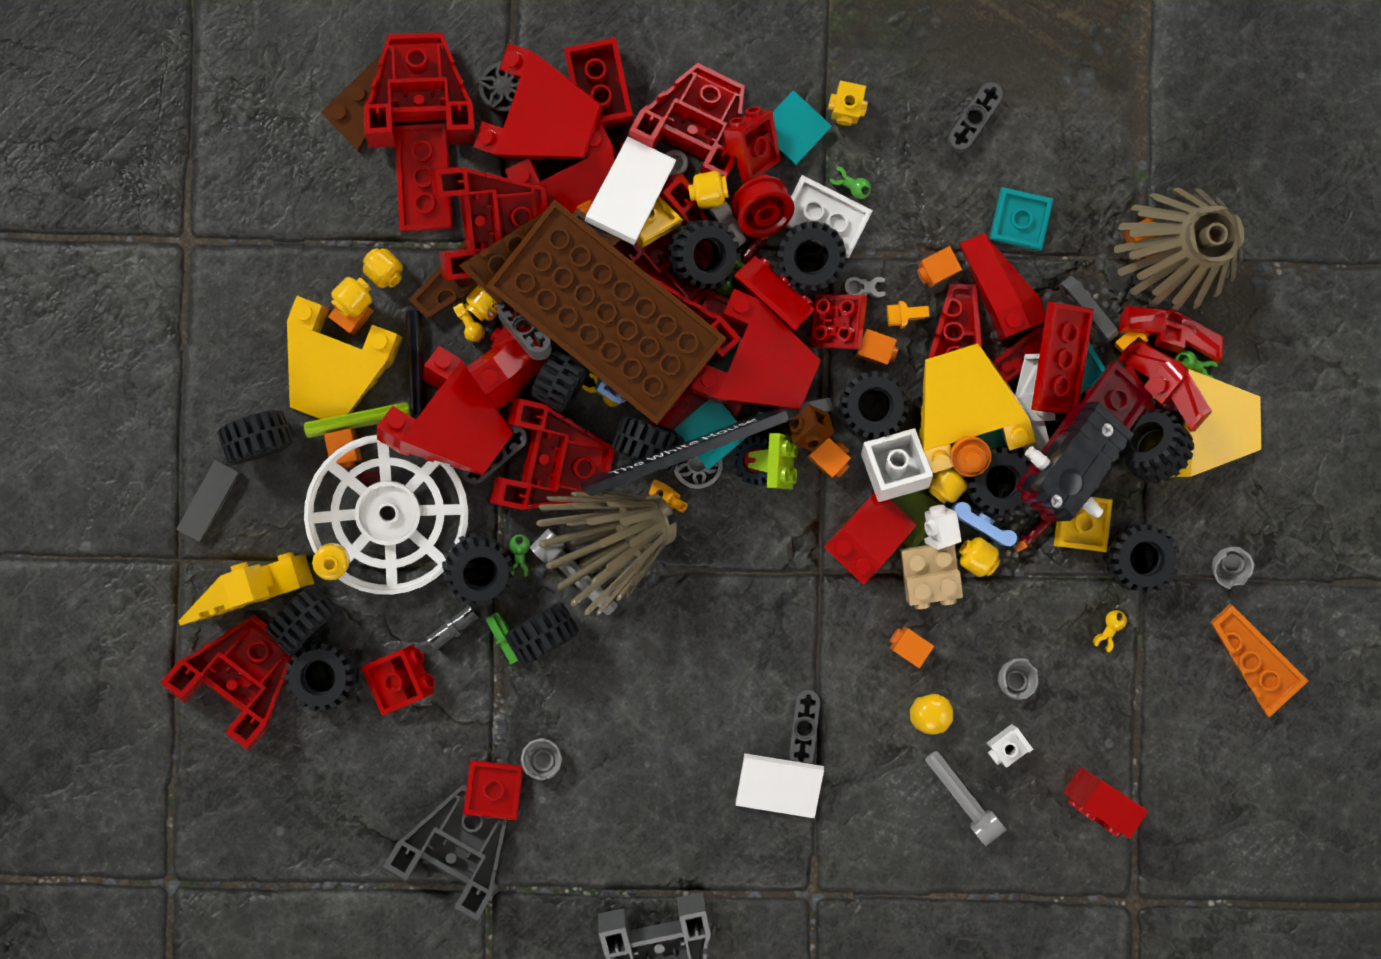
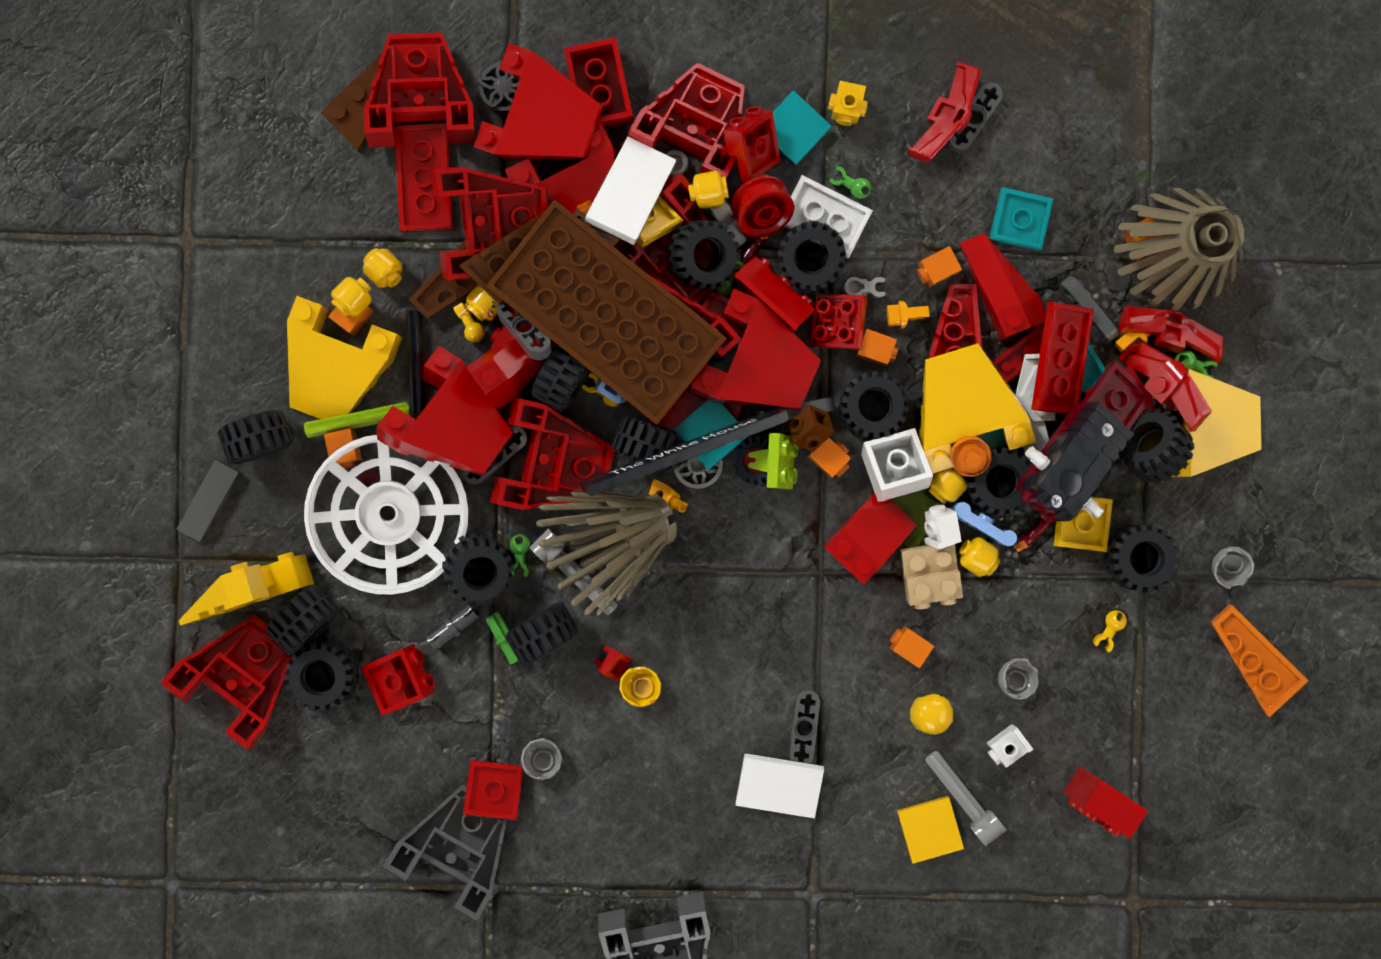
(331, 561): yellow head -> none
(614, 663): none -> red tile
(640, 686): none -> yellow hair
(930, 829): none -> yellow tile
(948, 114): none -> red plate

